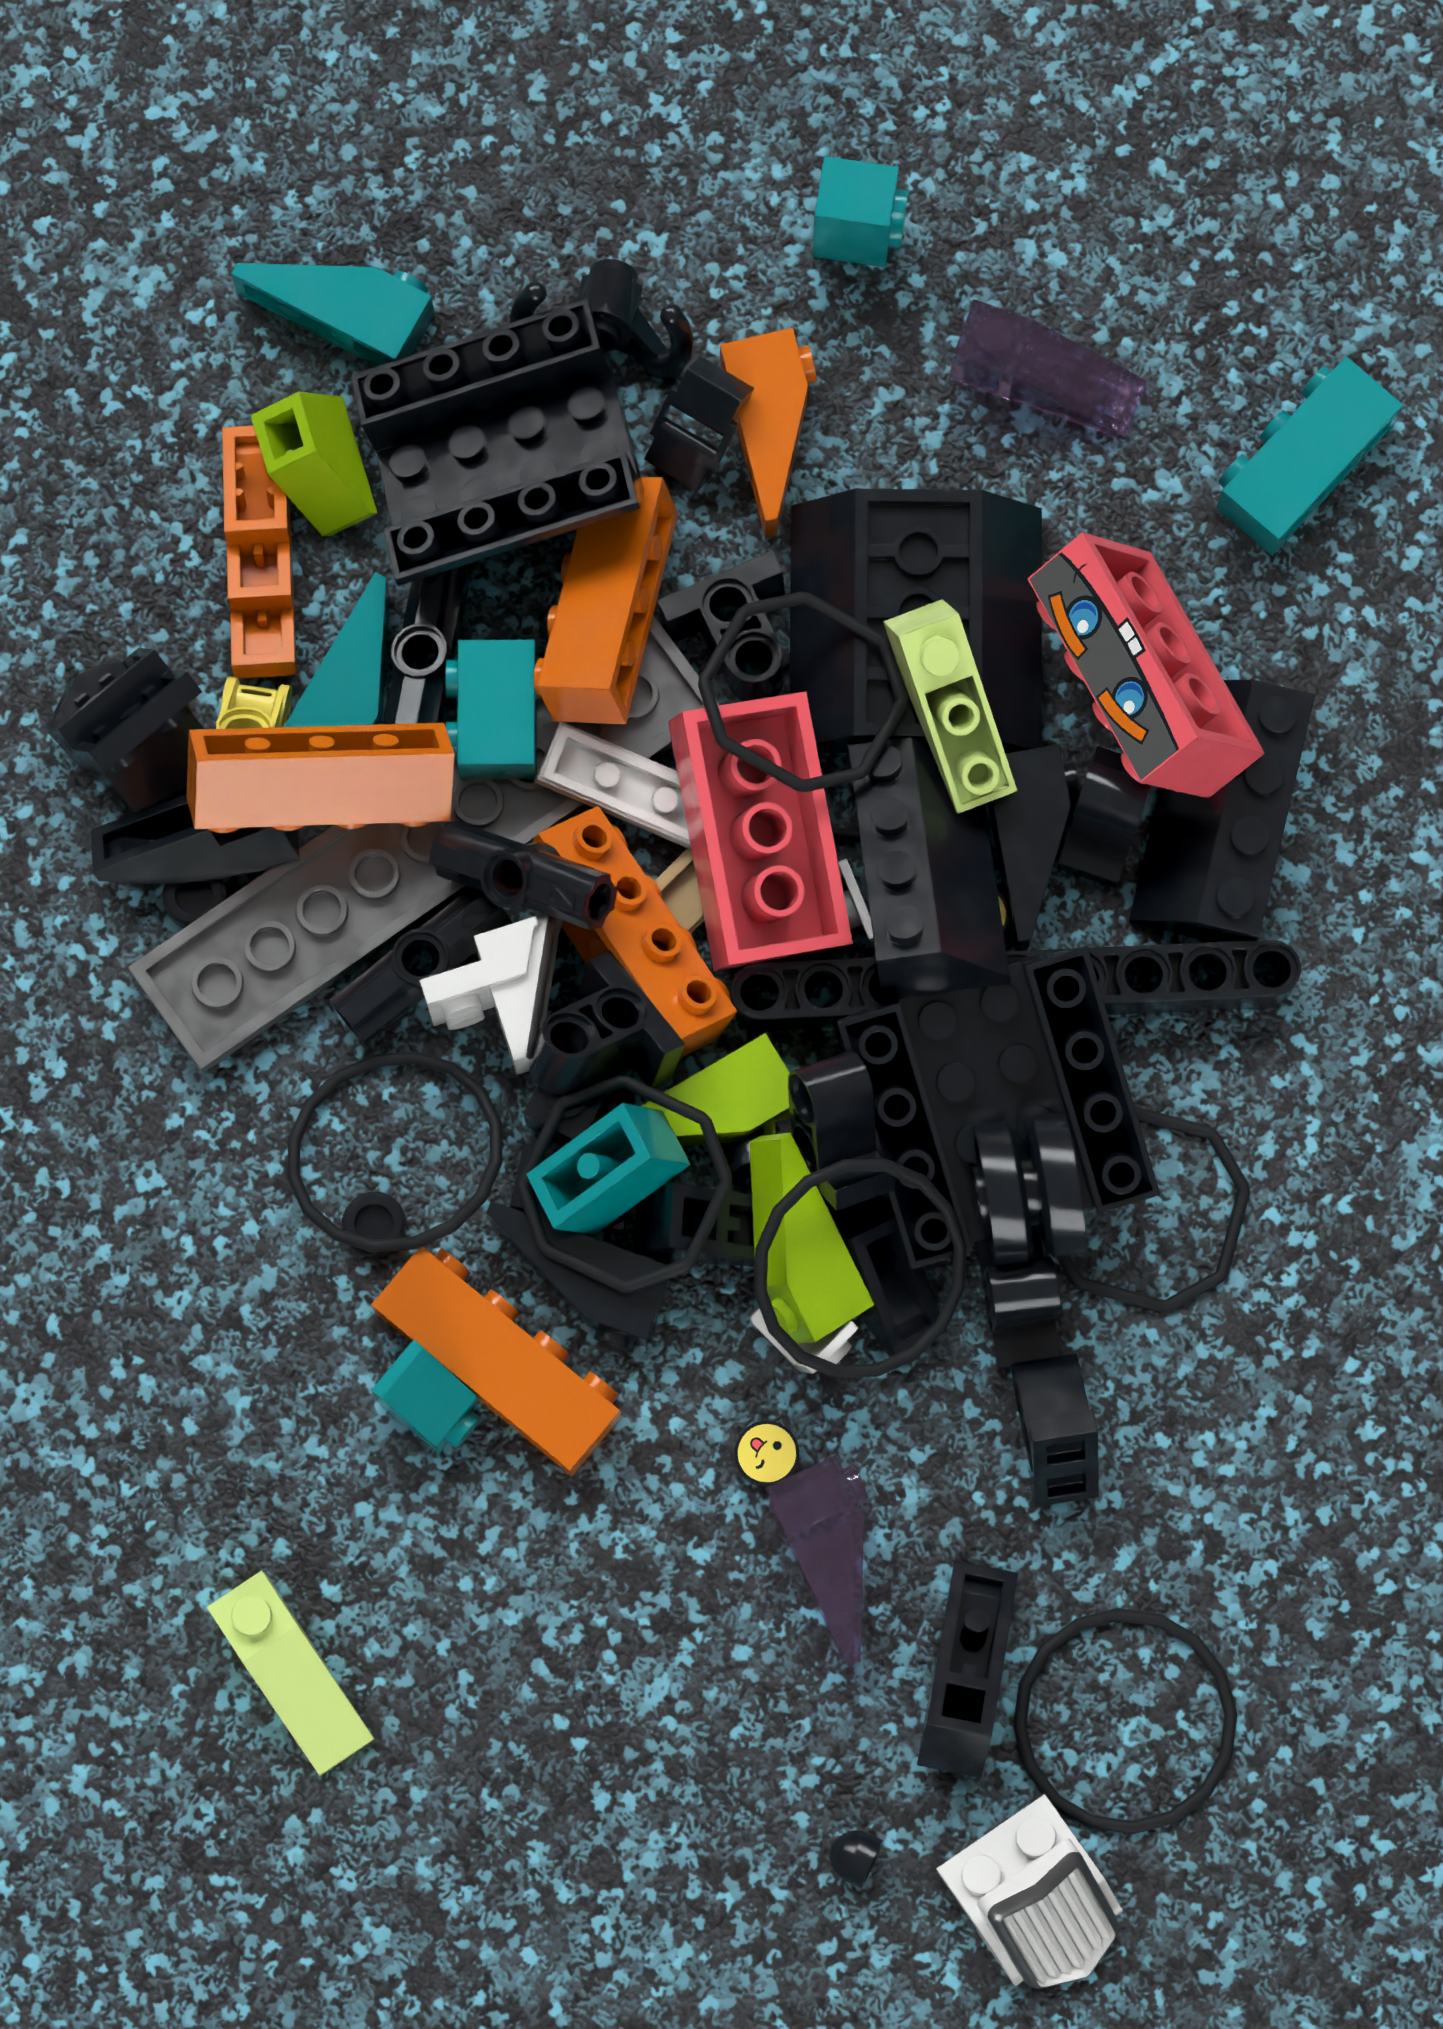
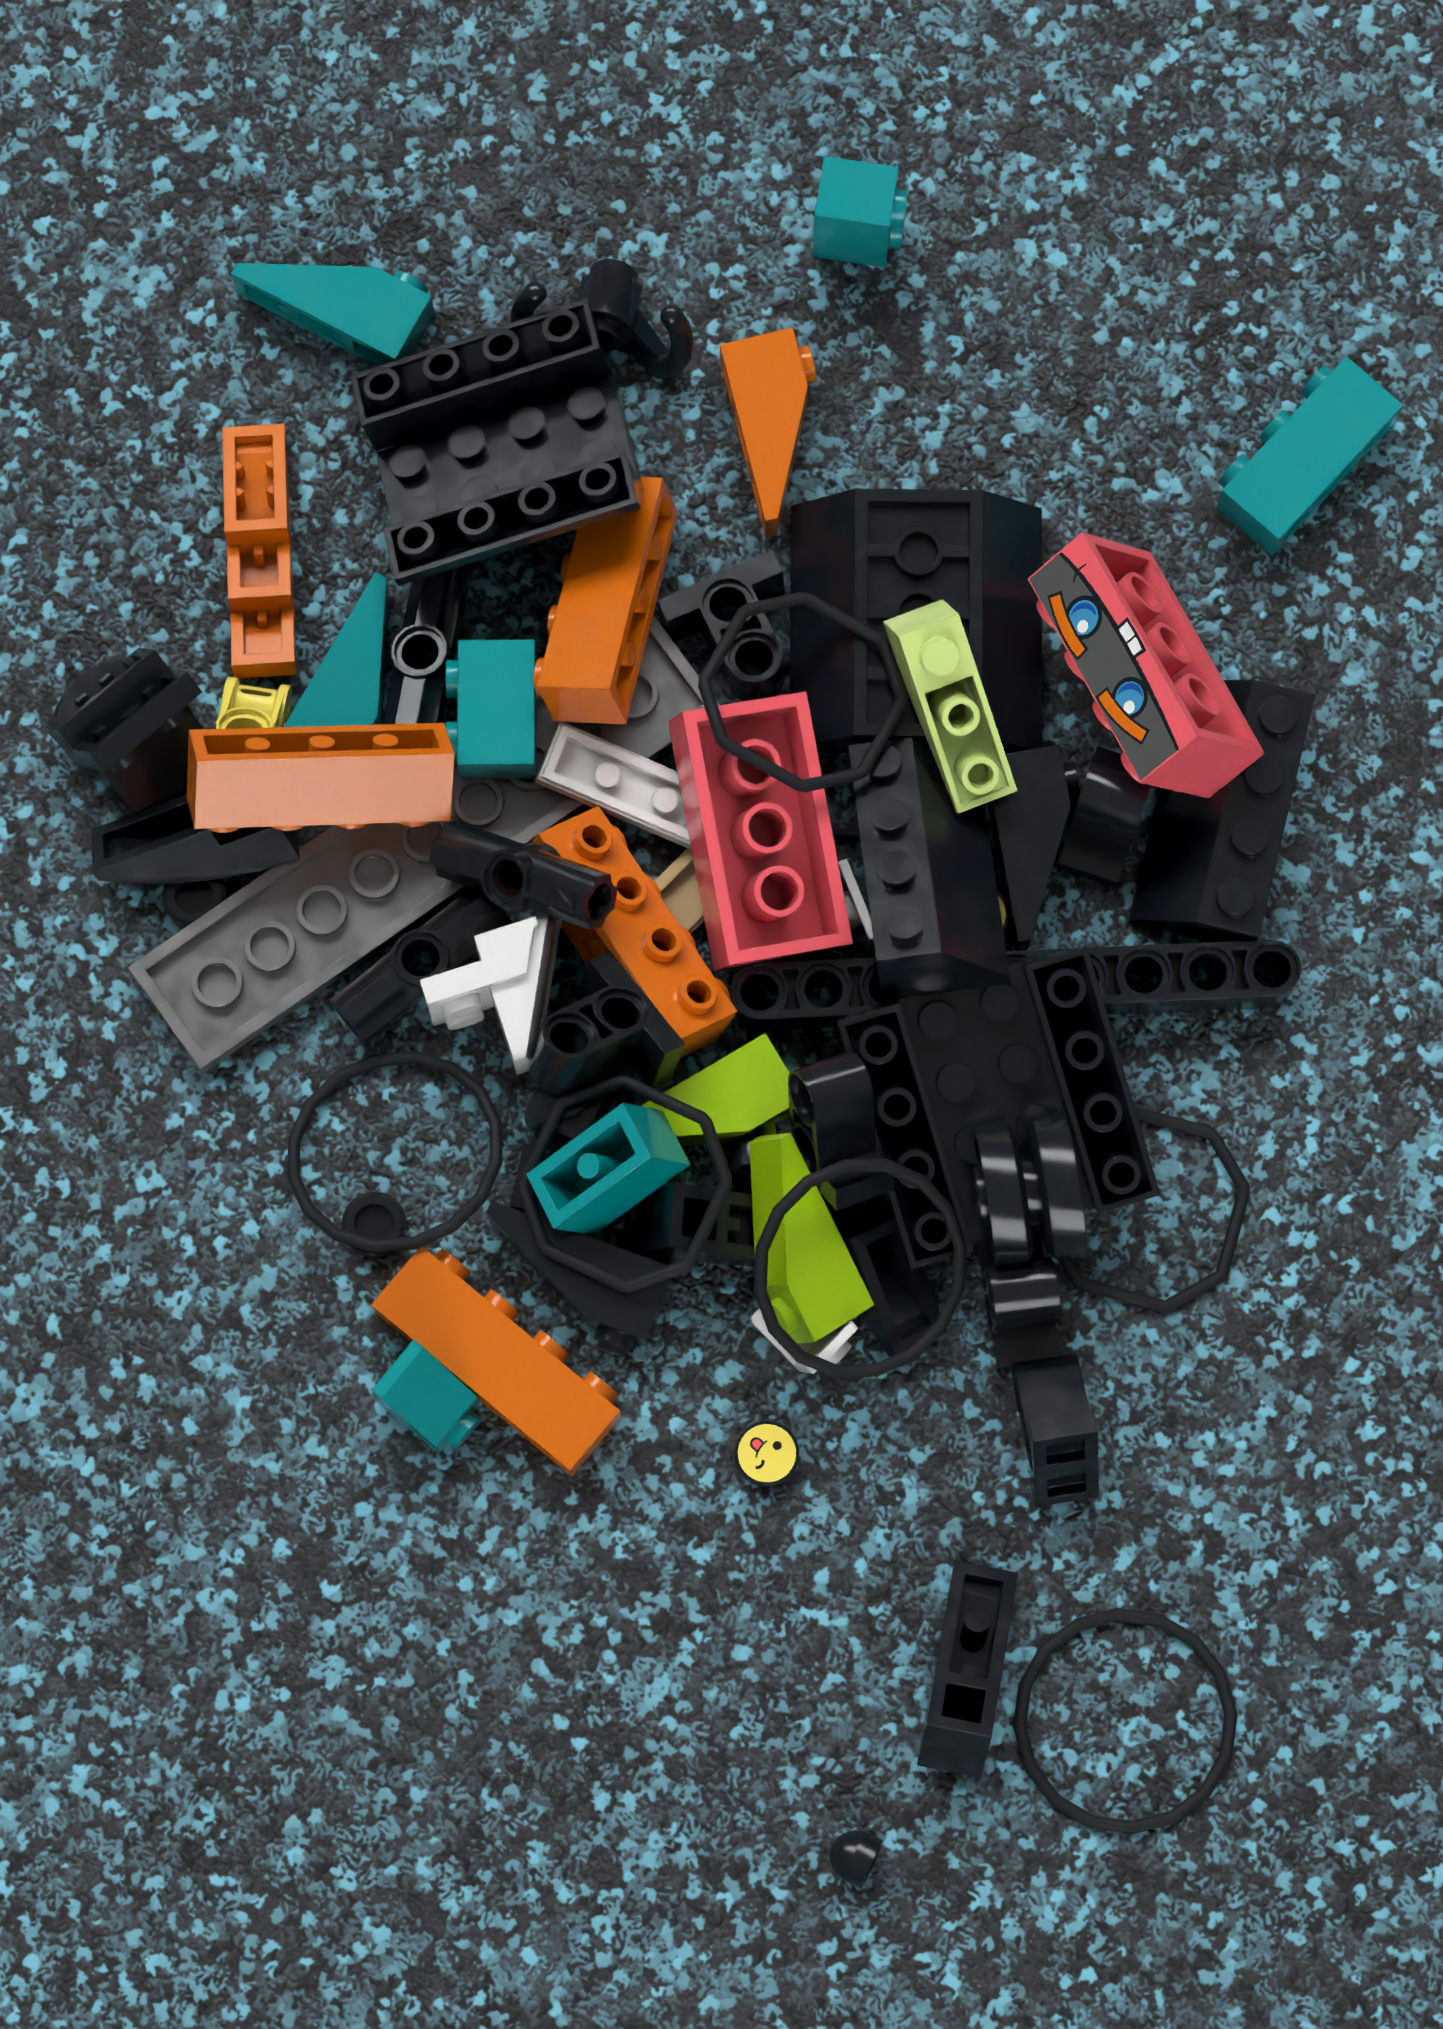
(290, 1672): yellowish green slope -> none
(315, 459): lime slope -> none
(713, 400): black piece -> none
(825, 1534): clear purple slope -> none
(1035, 1898): white piece -> none
(1044, 370): clear purple slope -> none

